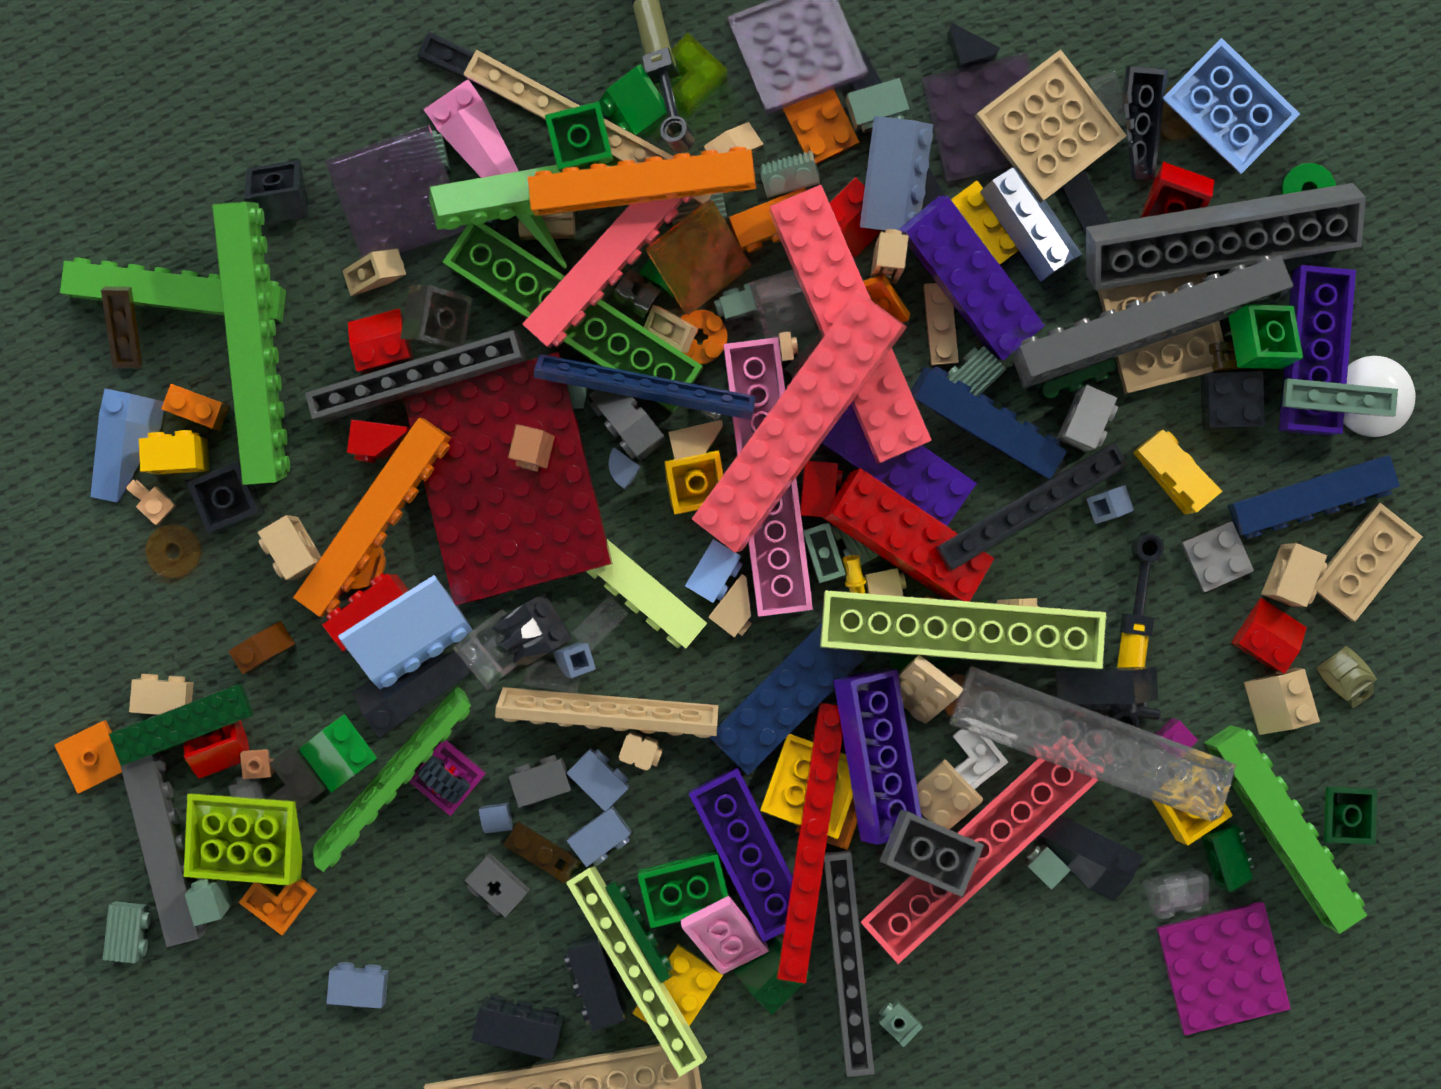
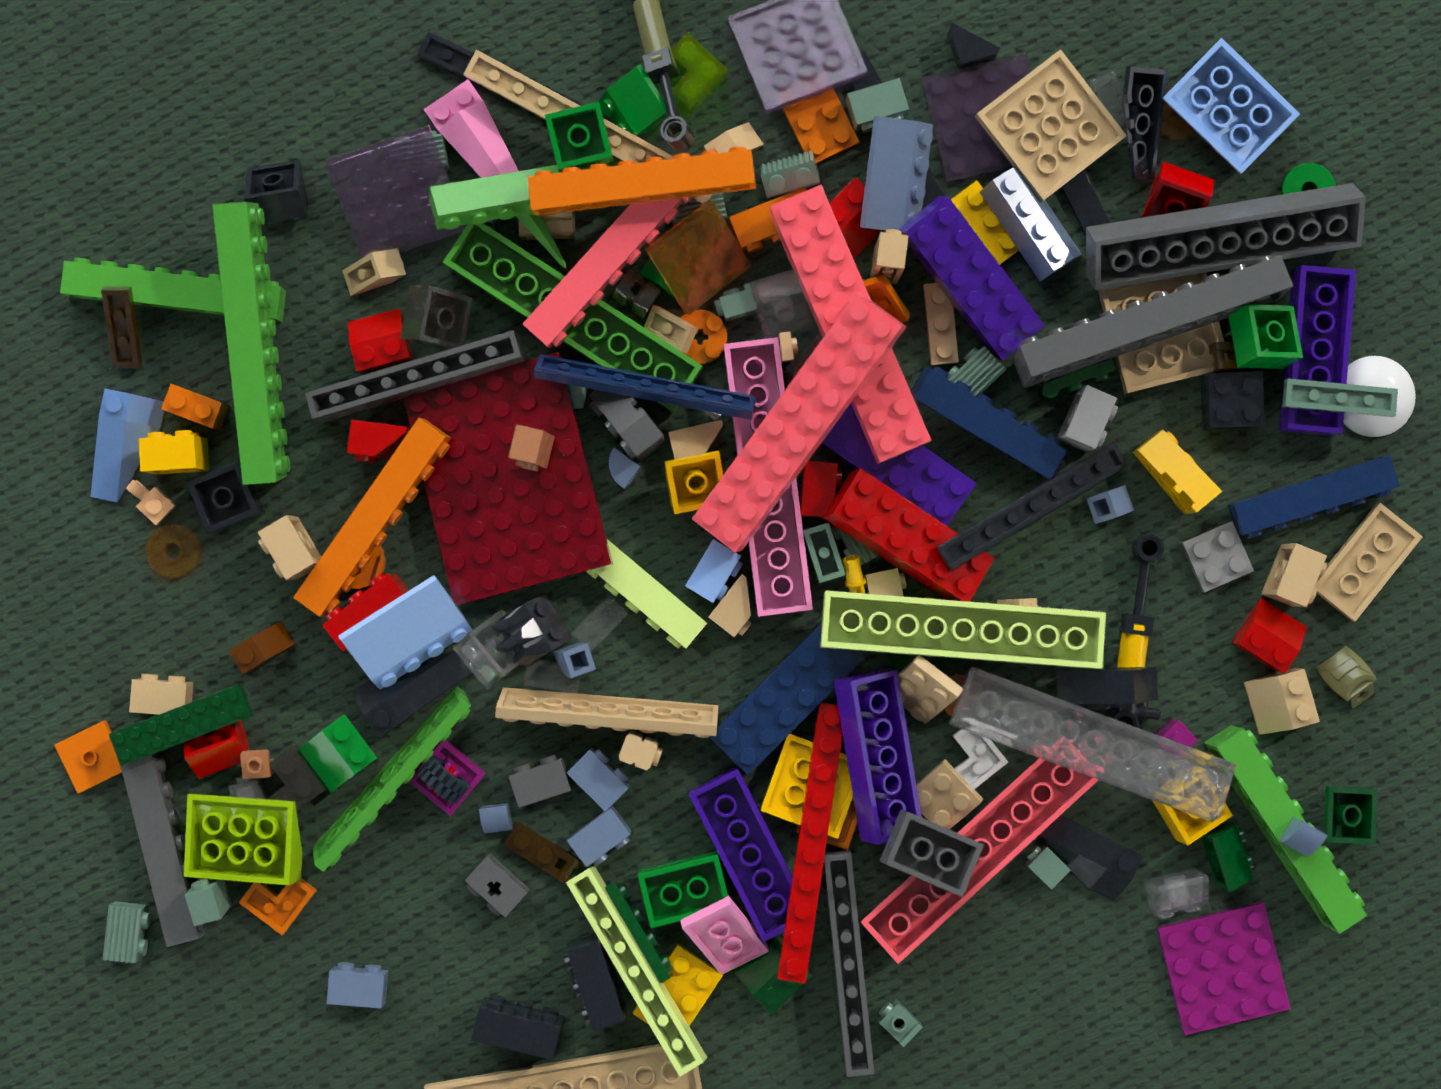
(1302, 837): none -> sand blue brick

